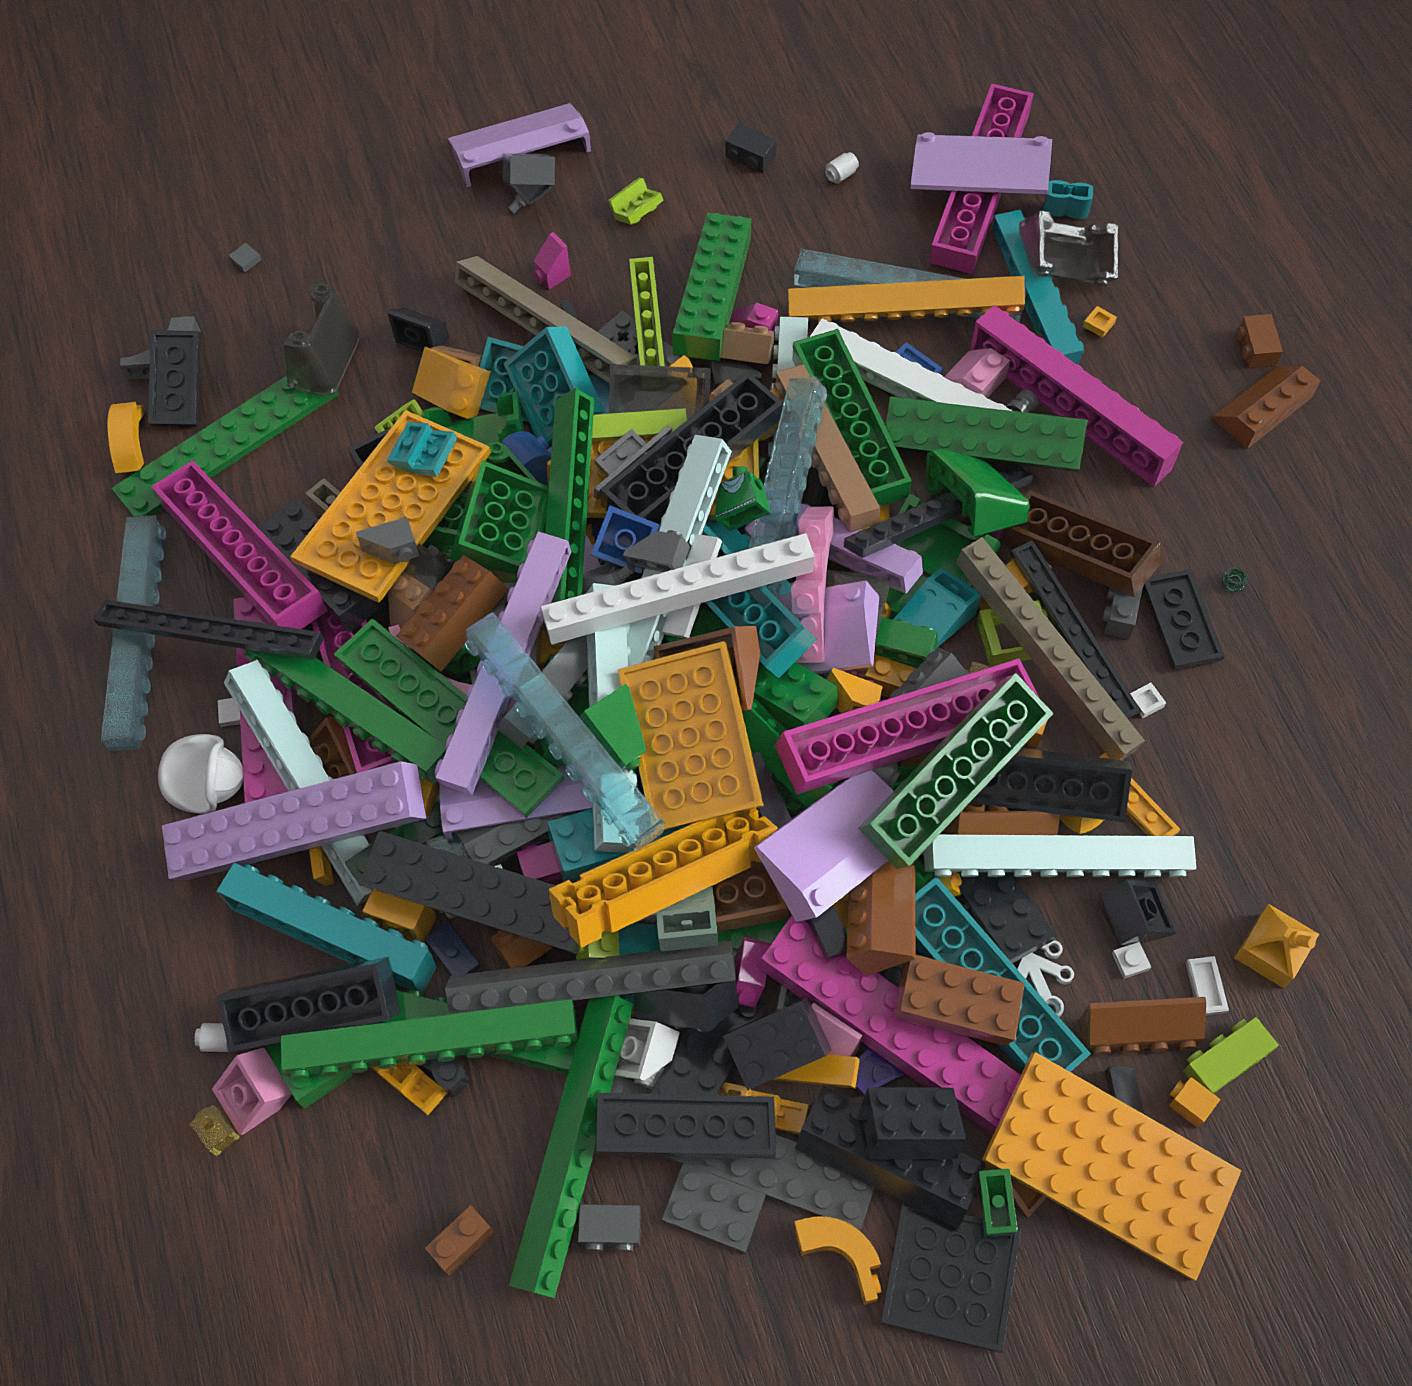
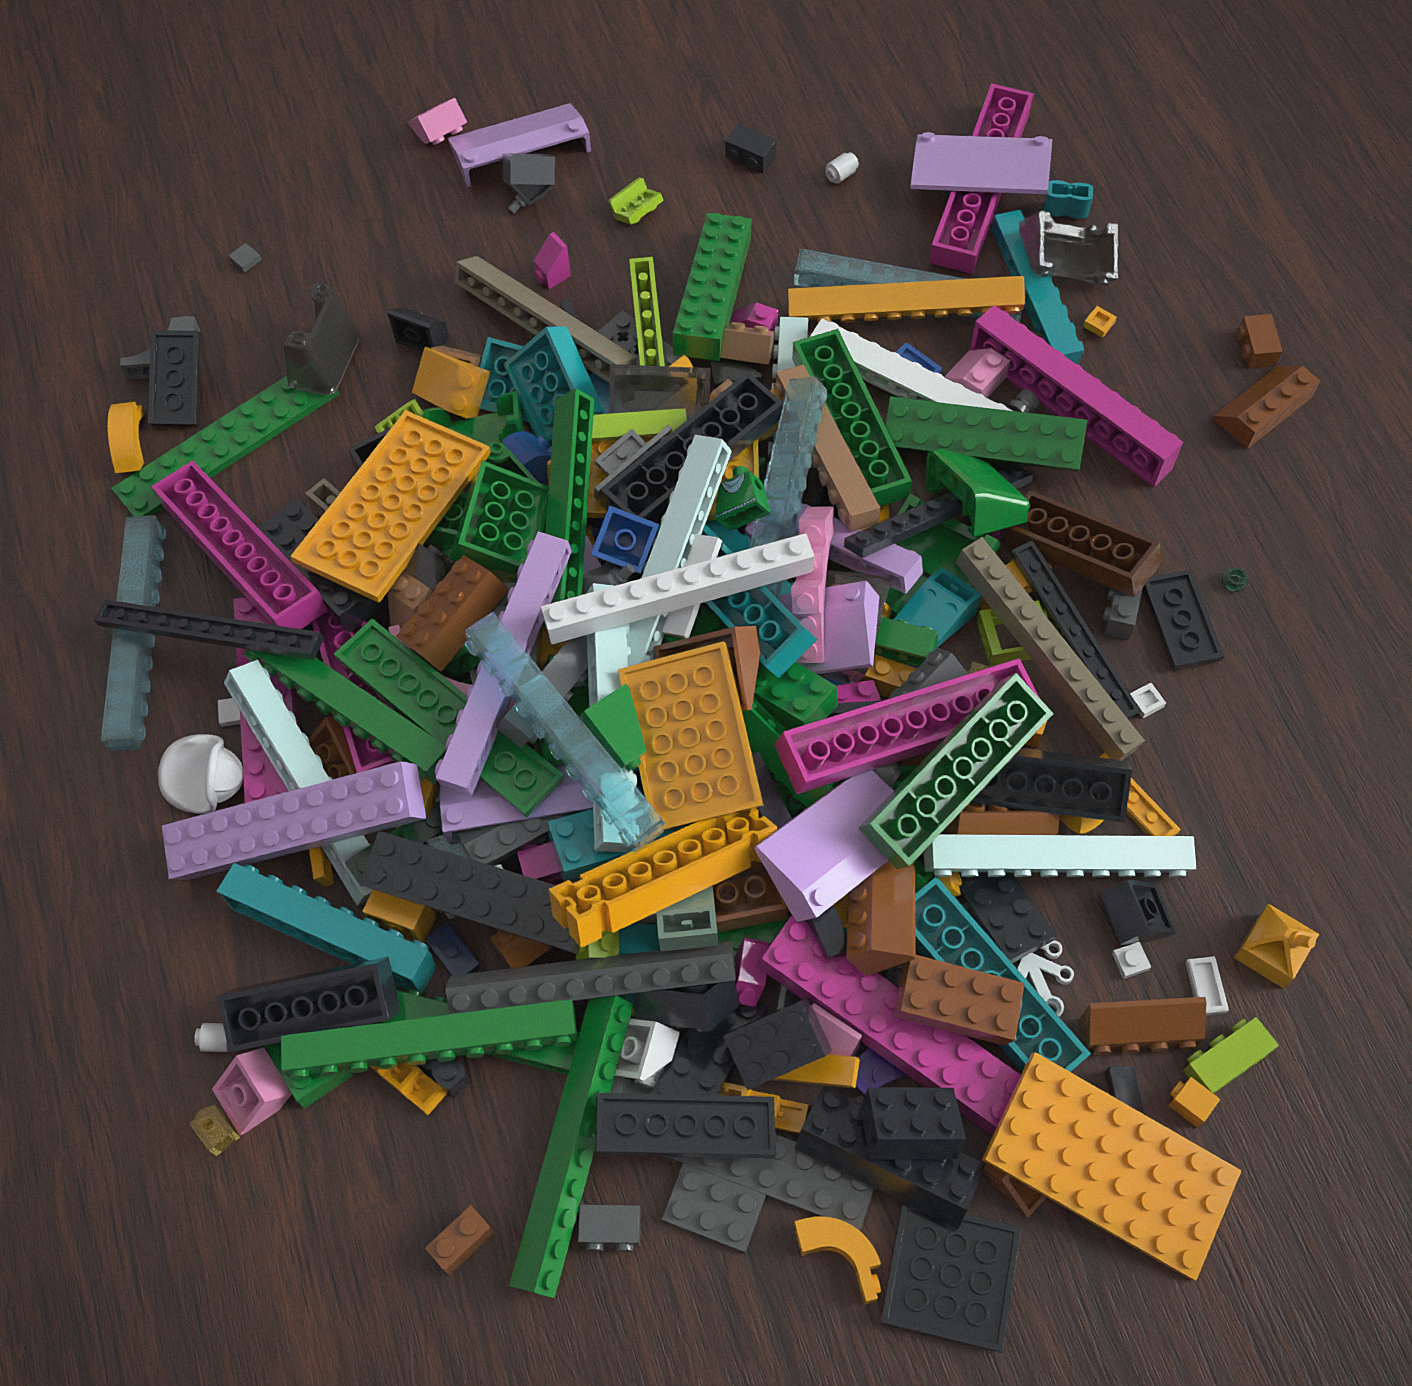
(389, 541): dark grey slope -> none
(422, 449): teal slope -> none
(438, 121): none -> bright pink slope
(659, 551): dark grey slope -> none
(853, 691): light orange slope -> none
(997, 1203): green slope -> none

